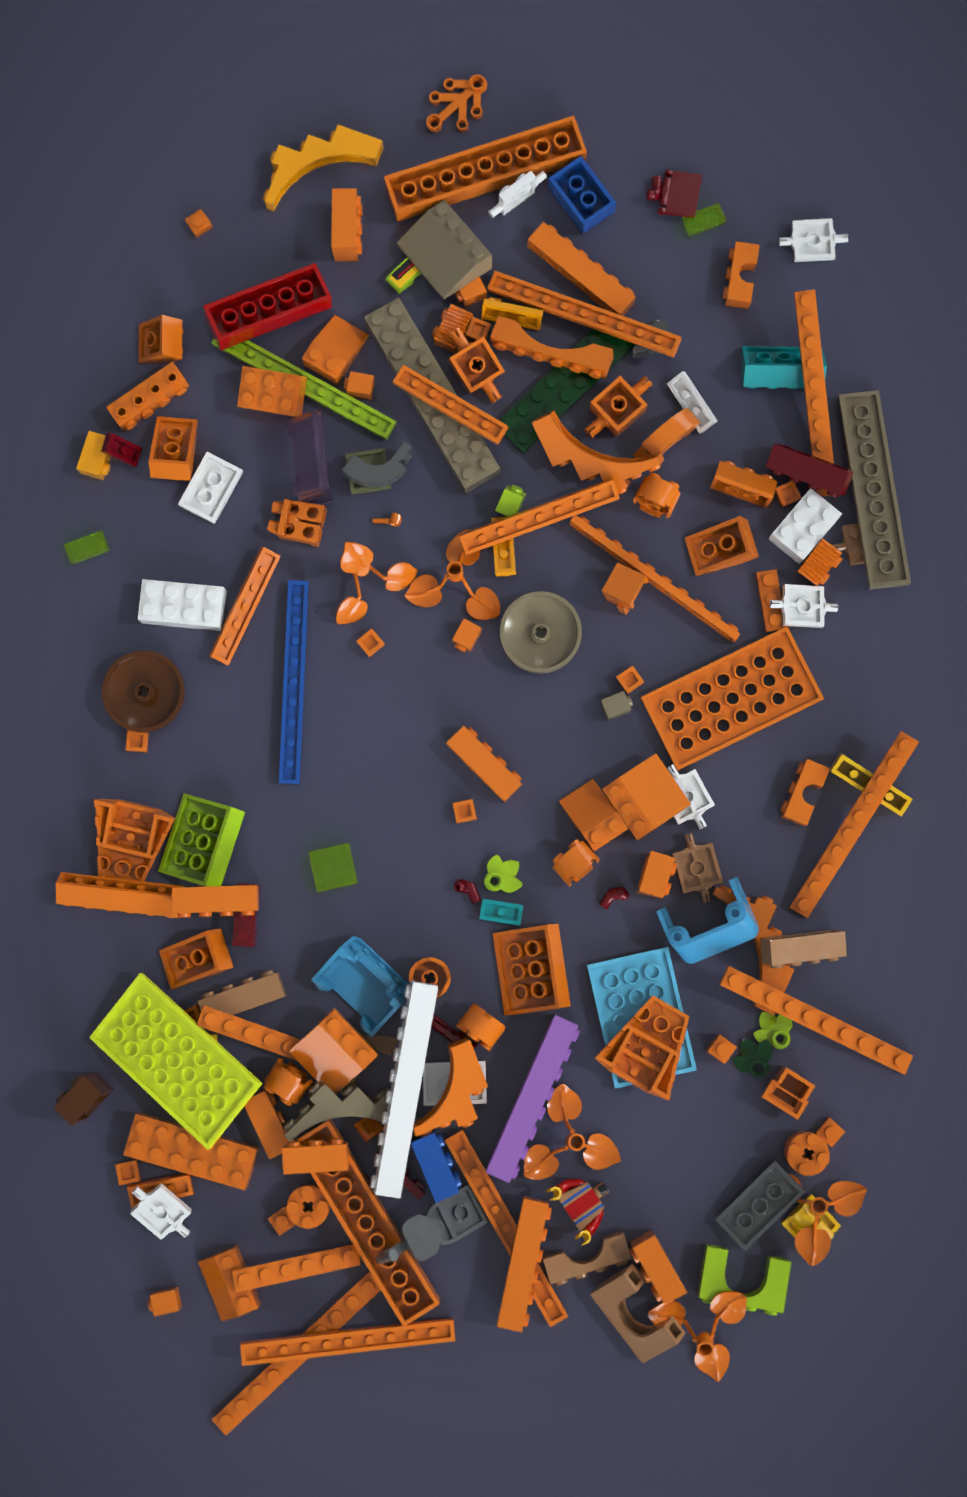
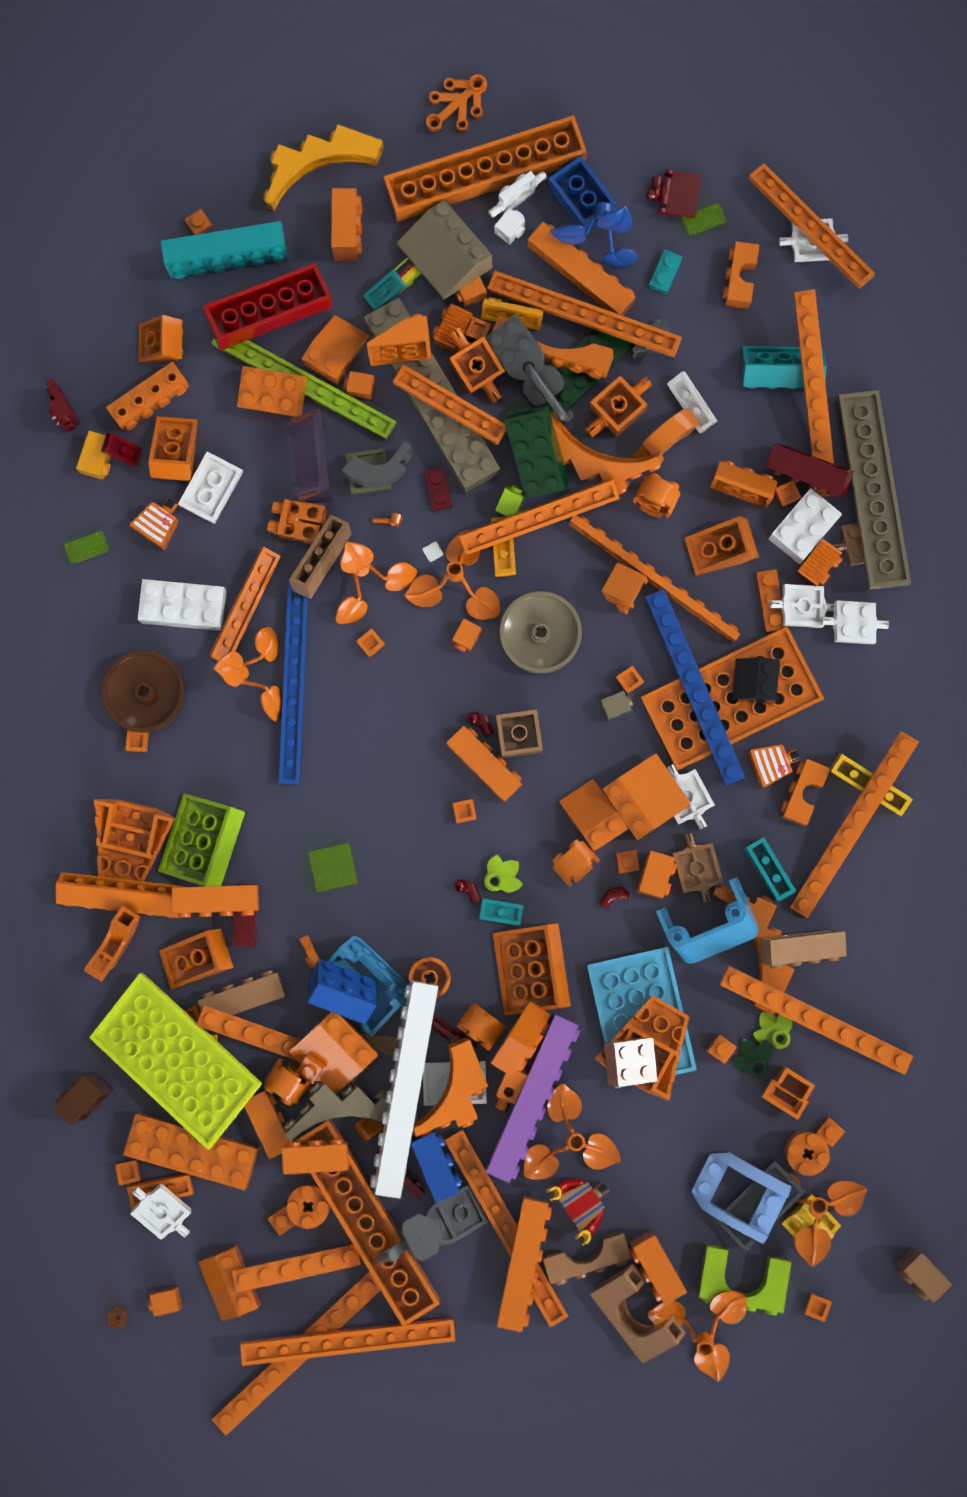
(60, 408): none -> dark red plate
(113, 1322): none -> clear orange plate
(115, 943): none -> orange arch
(157, 523): none -> orange torso
(224, 250): none -> teal brick
(235, 671): none -> orange plant
(310, 1068): none -> orange plate
(312, 955): none -> orange plate
(320, 556): none -> medium nougat brick
(342, 991): none -> blue brick
(385, 290): none -> teal plate
(401, 343): none -> orange slope
(433, 551): none -> white sticker
(438, 489): none -> dark red plate
(482, 721): none -> dark red arm
(510, 226): none -> white brick
(514, 349): none -> dark grey plate
(516, 1083): none -> orange torso
(519, 733): none -> medium nougat brick
(522, 1040): none -> orange brick
(537, 452): none -> dark green brick
(617, 220): none -> blue plant
(627, 861): none -> orange plate
(630, 1061): none -> brick
(665, 272): none -> teal plate
(694, 687): none -> blue plate
(756, 680): none -> black slope
(768, 1207): none -> light blue wedge
(769, 870): none -> teal brick
(772, 763): none -> orange torso
(811, 225): none -> orange plate
(817, 1307): none -> orange plate
(854, 622): none -> white plate
(927, 1279): none -> medium nougat brick

